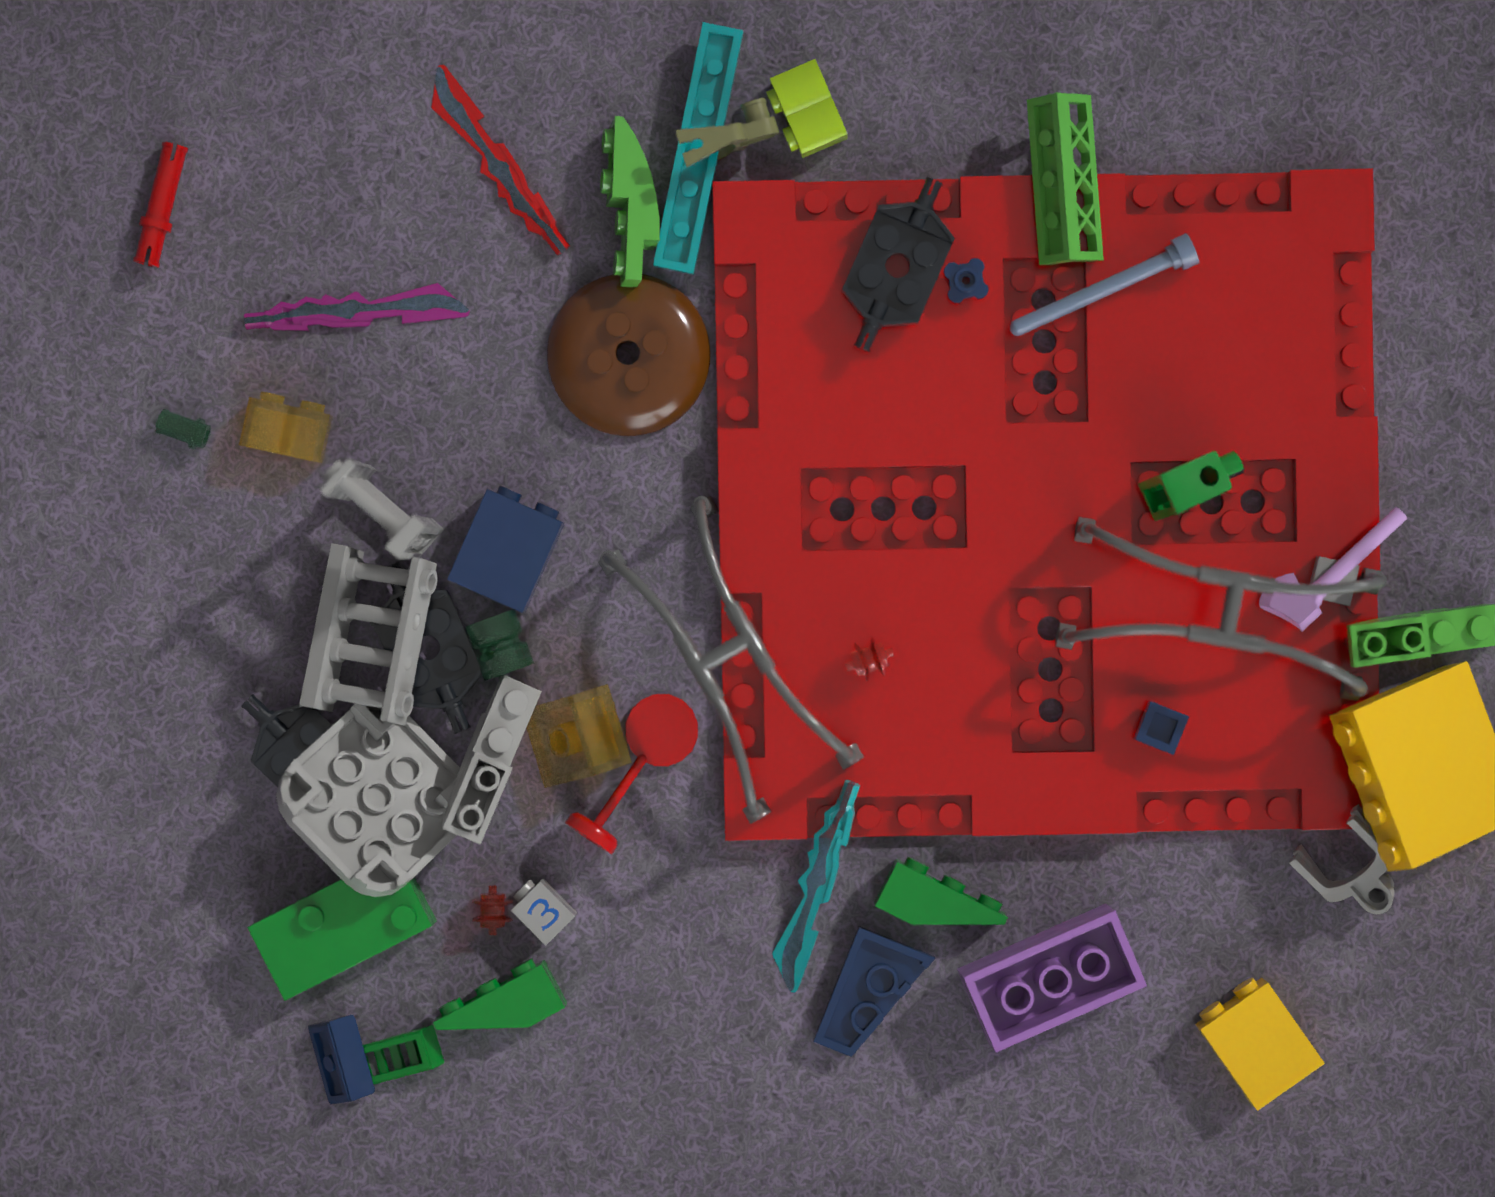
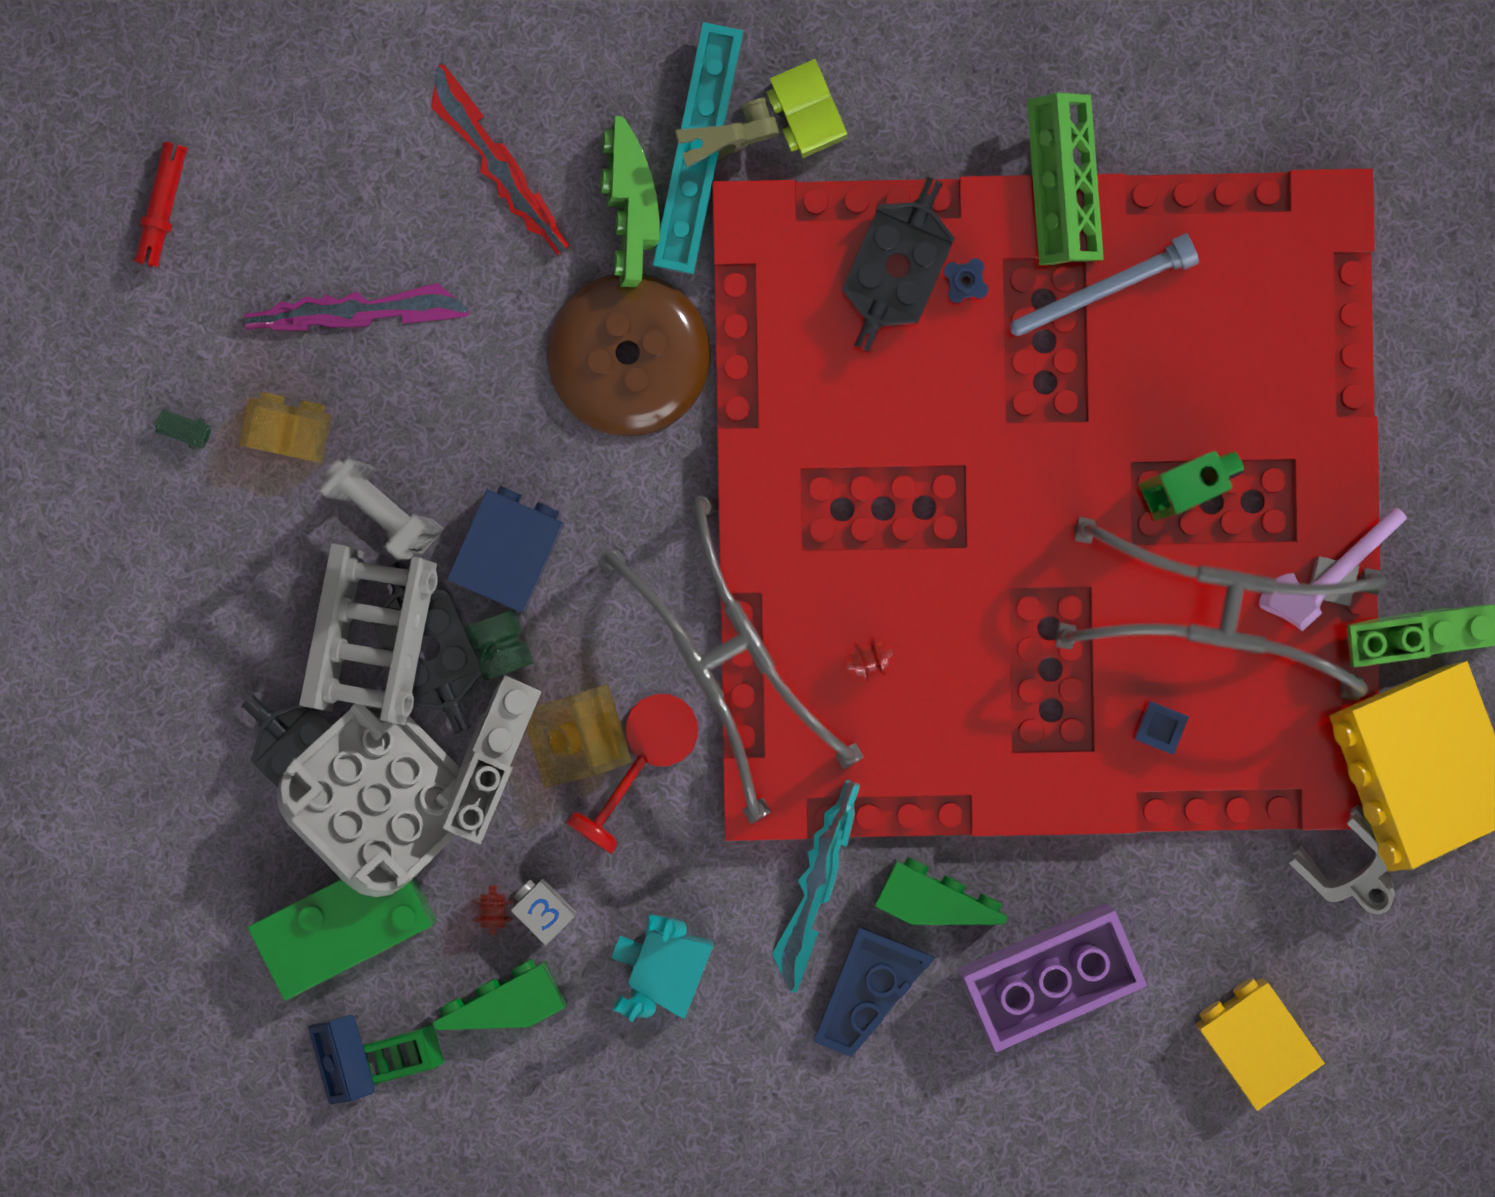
(664, 968): none -> teal torso

